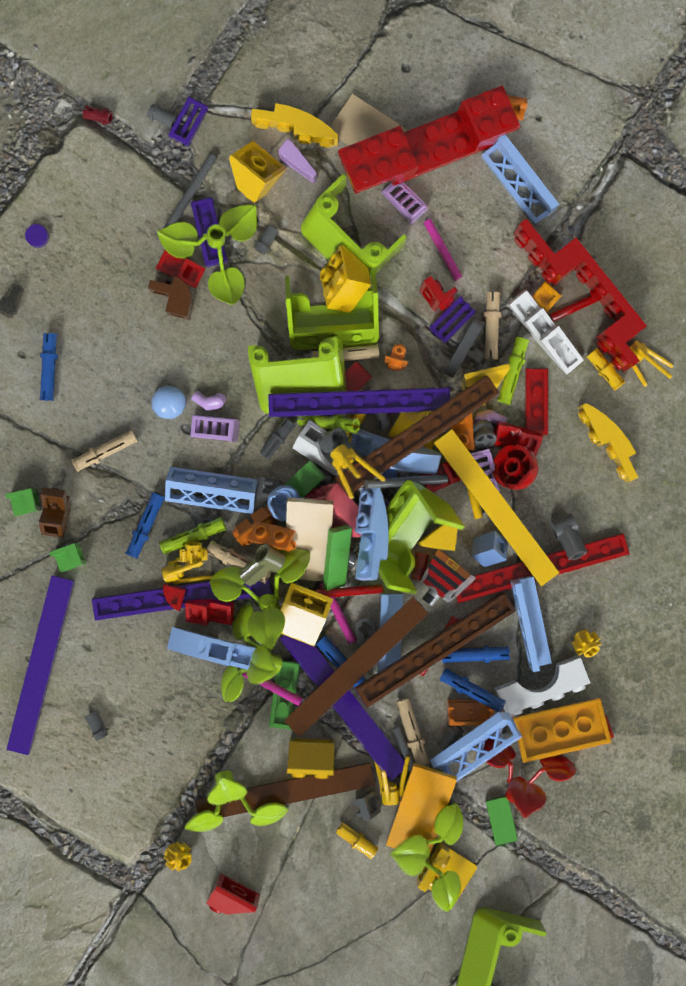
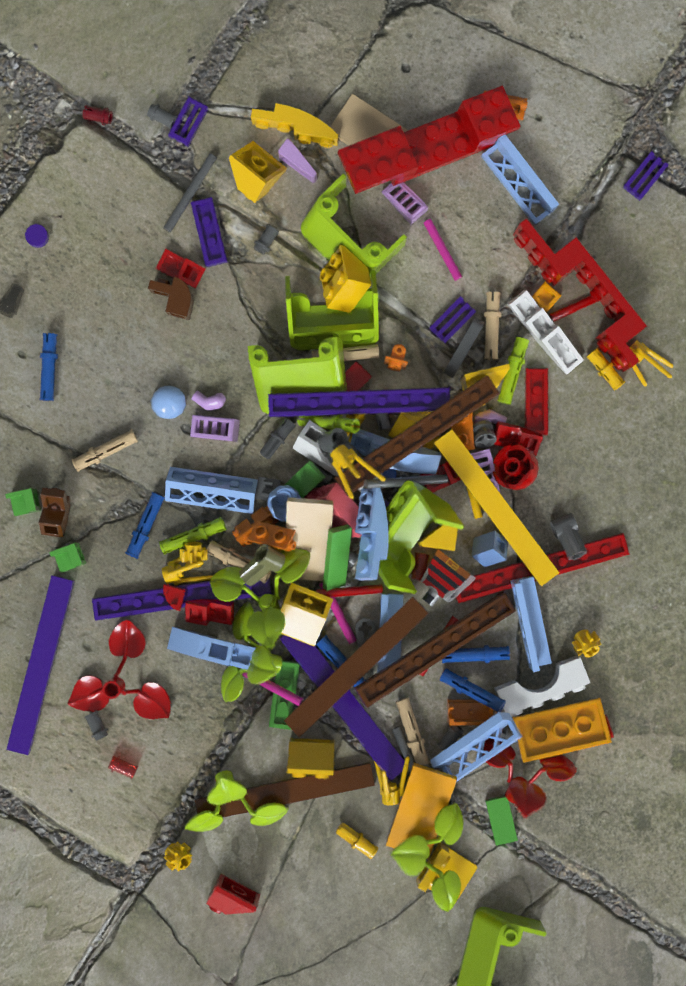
(91, 694): none -> red plant
(122, 767): none -> clear red pin
(239, 223): lime plant -> none
(368, 805): dark grey tile -> none
(433, 294): red bracket -> none
(606, 432): yellow slope -> none
(656, 162): none -> dark purple tile

